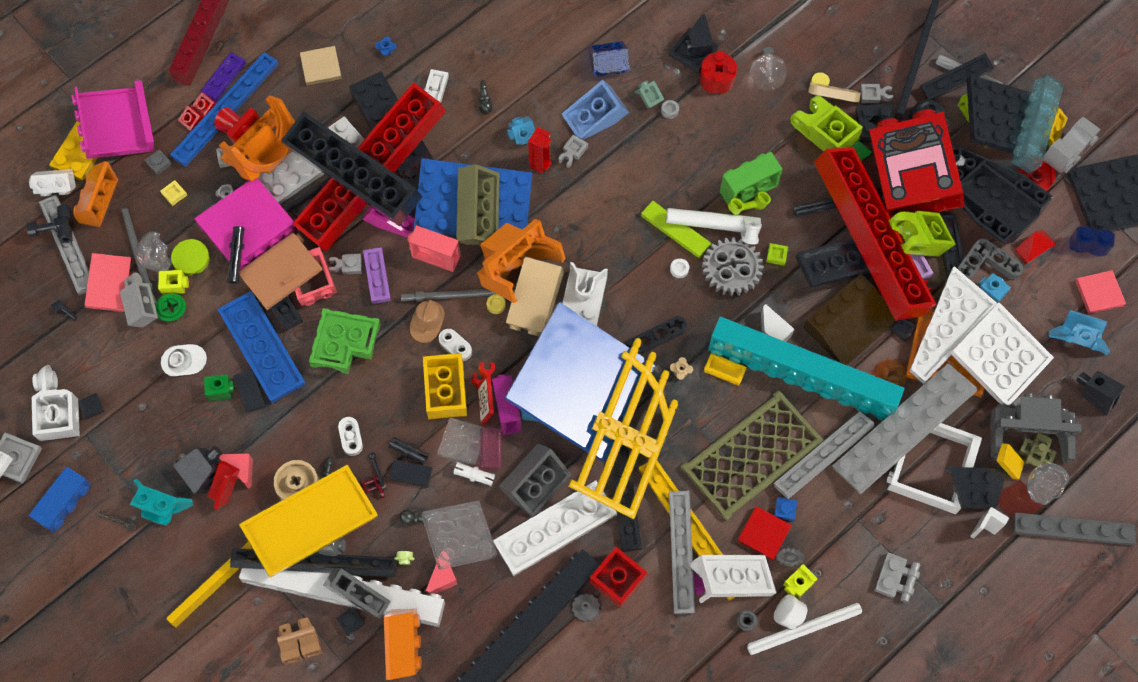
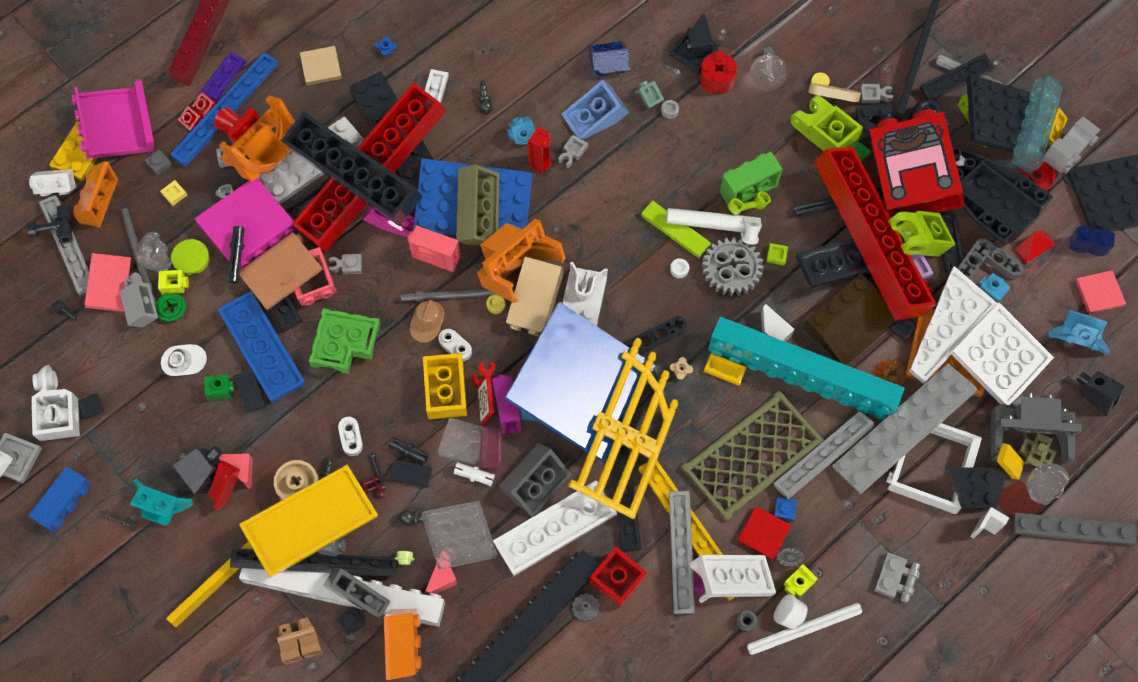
(376, 275): medium lavender plate -> none

